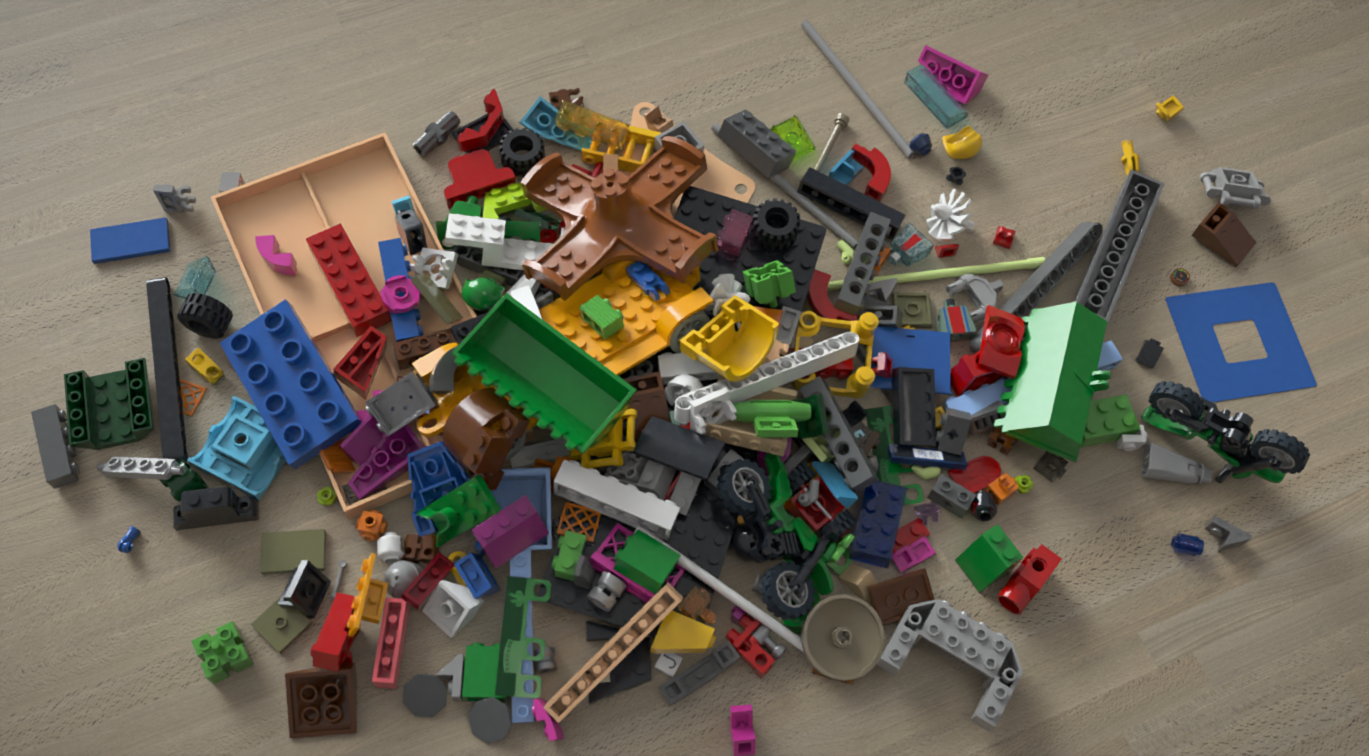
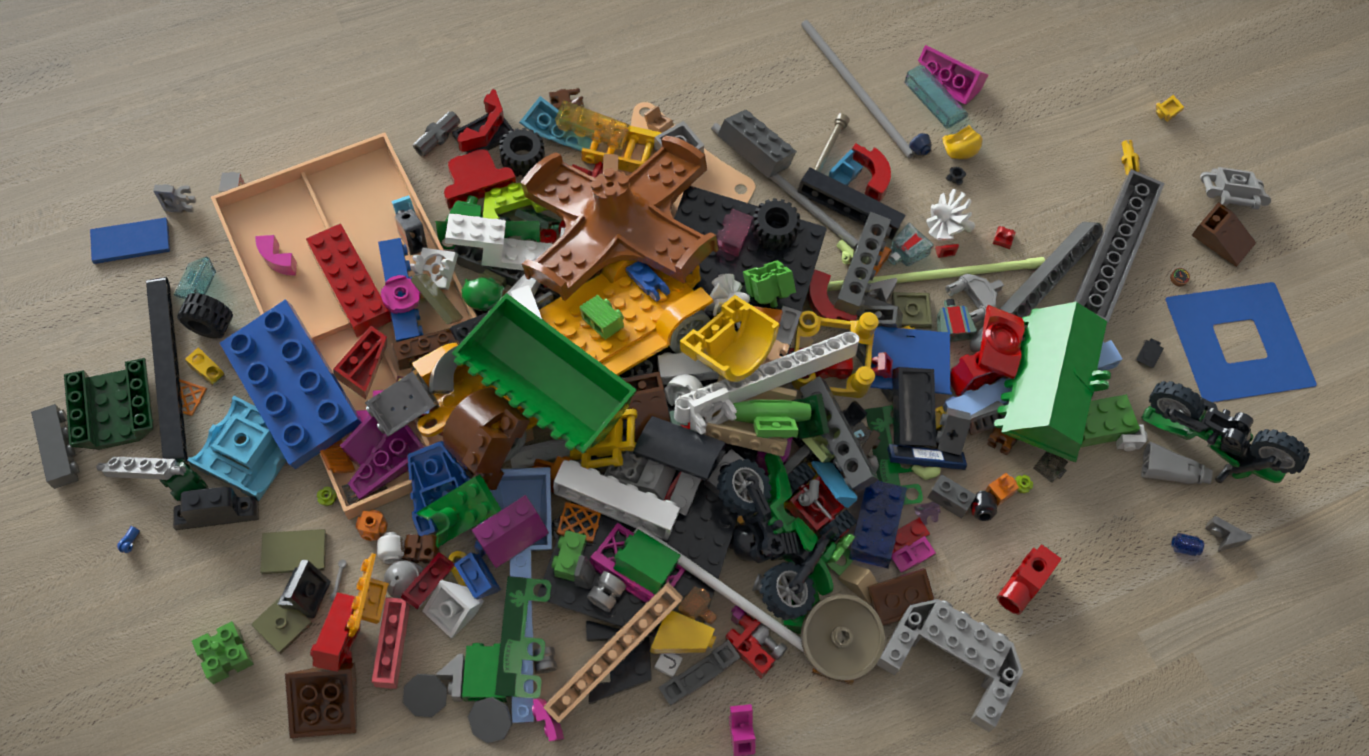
(794, 134): clear neon green slope -> none
(978, 473): red window -> none
(989, 558): green slope -> none

